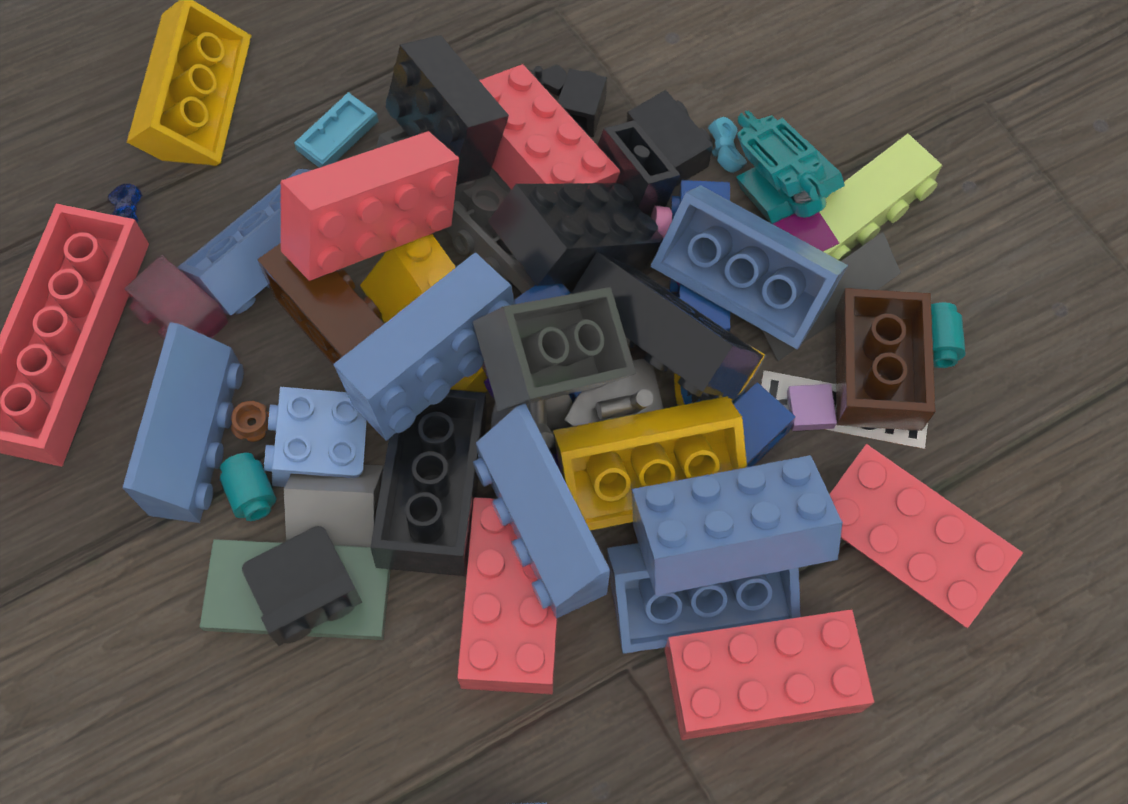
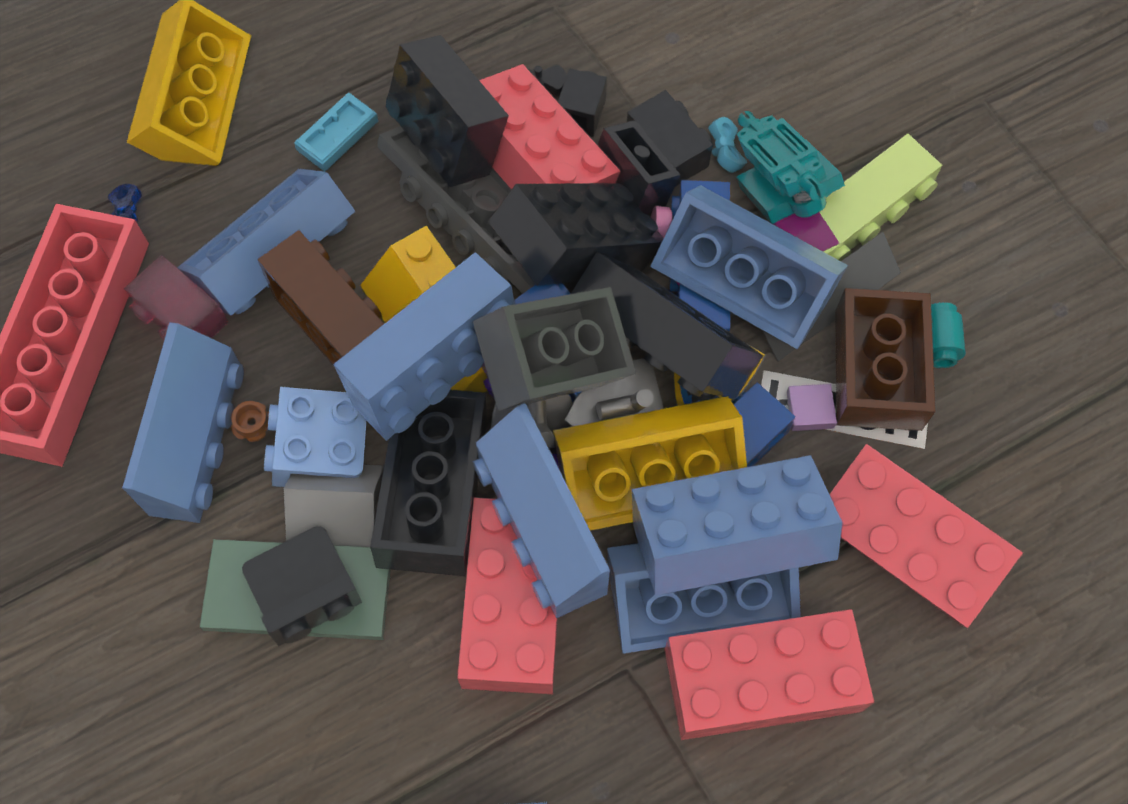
(247, 487): teal brick -> none
(367, 204): coral brick -> none

